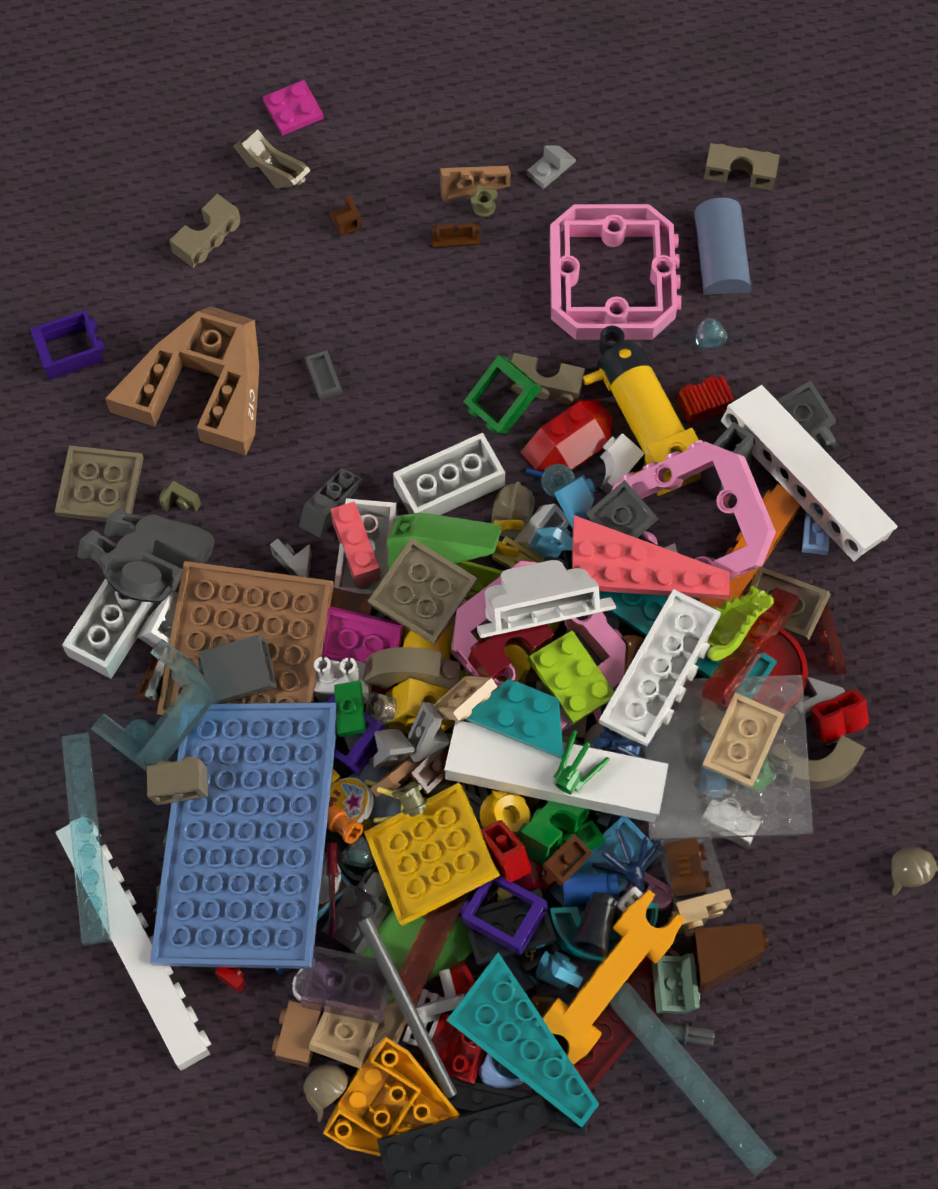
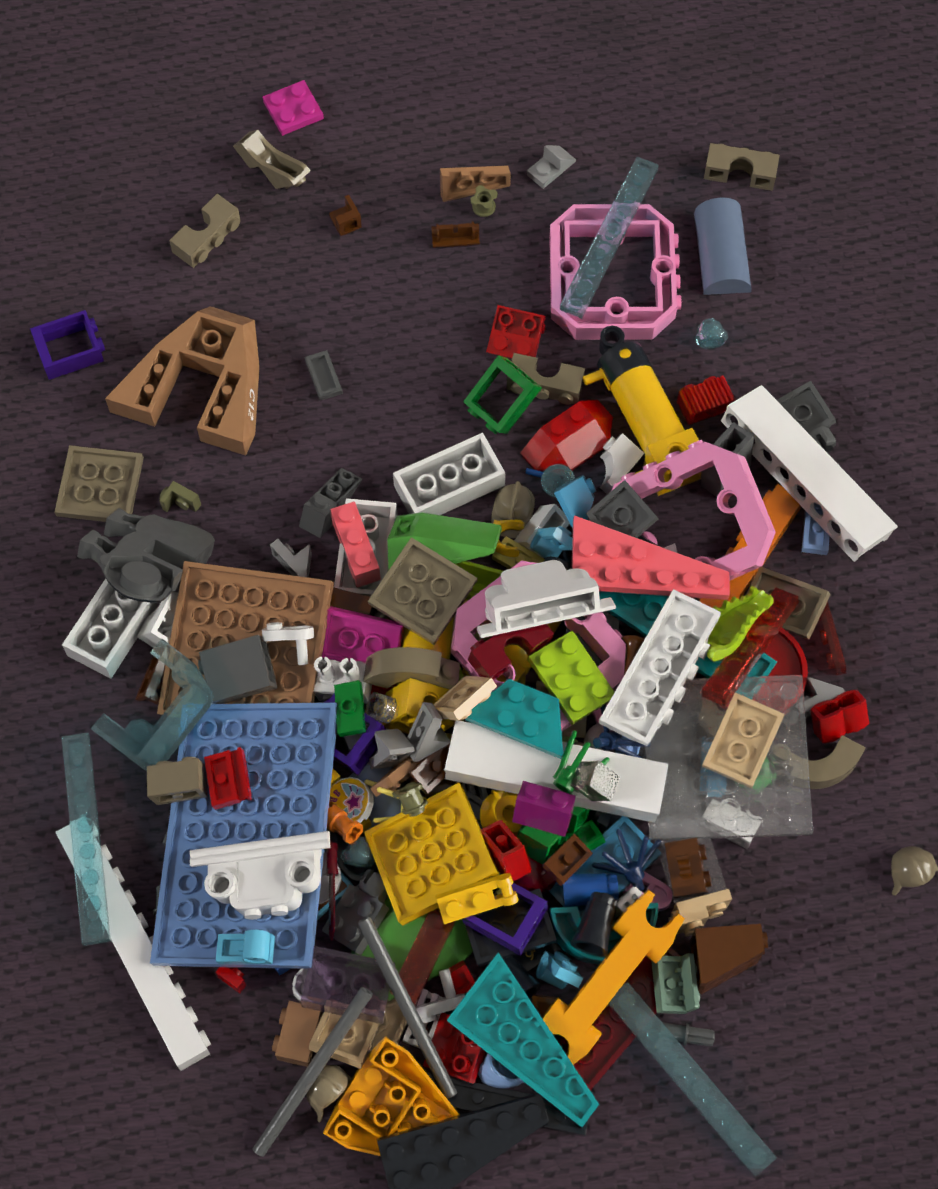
(227, 778): none -> red plate
(246, 948): none -> medium azure plate
(263, 873): none -> white brick
(276, 632): none -> white piece
(312, 1071): none -> dark grey piece
(476, 898): none -> yellow plate
(515, 332): none -> red plate
(544, 808): none -> magenta brick
(595, 781): none -> clear smoke brick
(609, 237): none -> clear light blue plate

